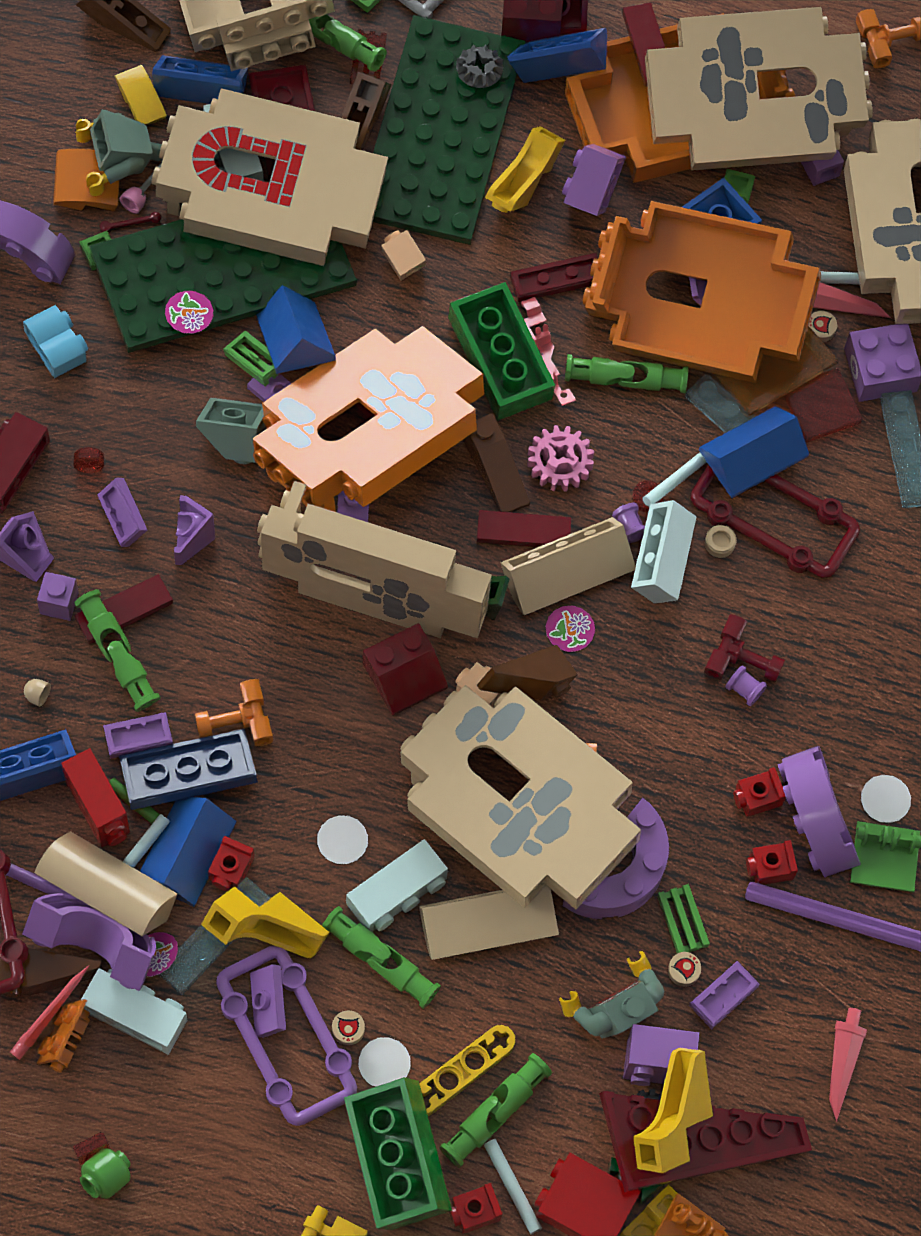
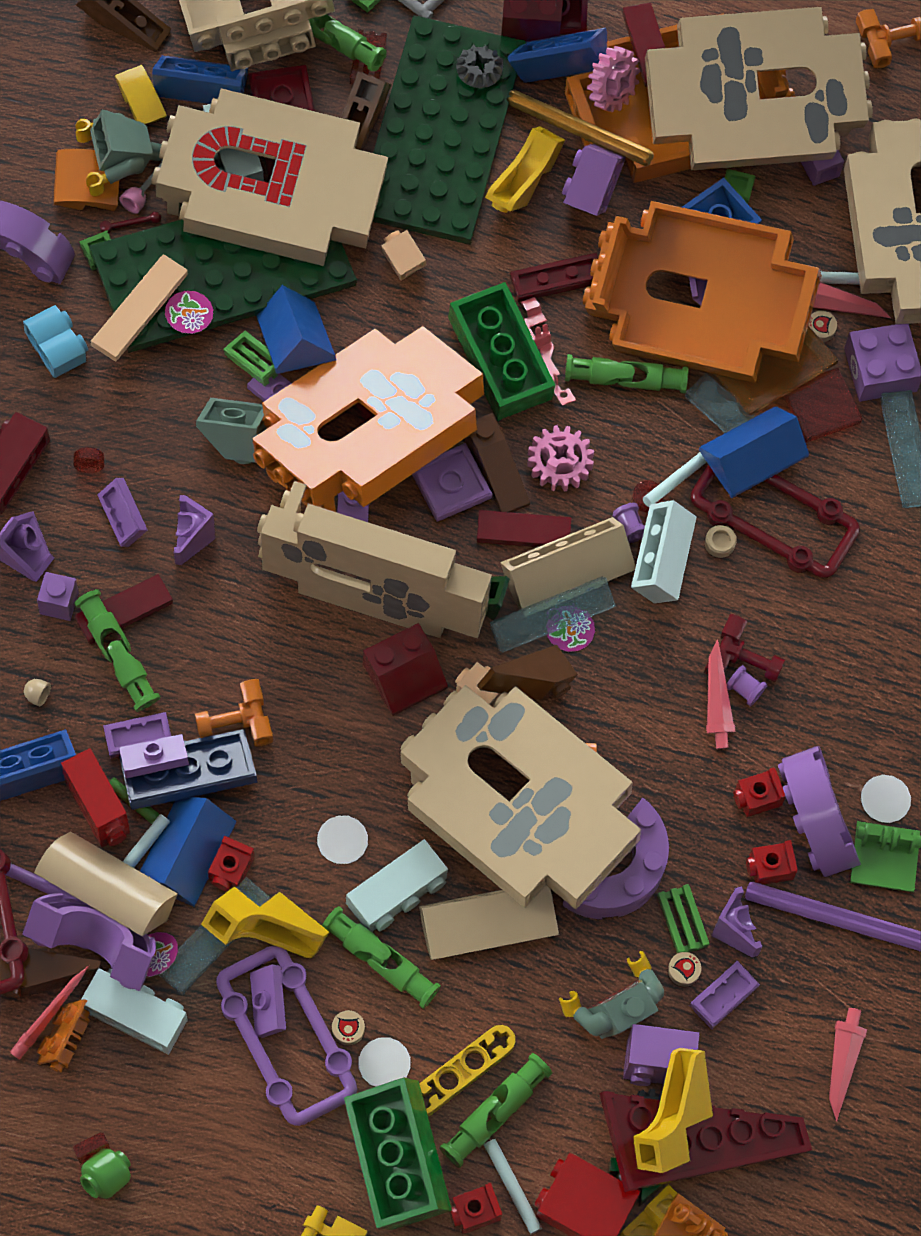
(139, 307): none -> light nougat tile
(154, 756): none -> plate
(452, 483): none -> medium lavender plate
(552, 614): none -> clear light blue plate
(580, 128): none -> pearl gold axle
(613, 79): none -> bright pink gear
(719, 709): none -> coral bar
(735, 926): none -> medium lavender slope

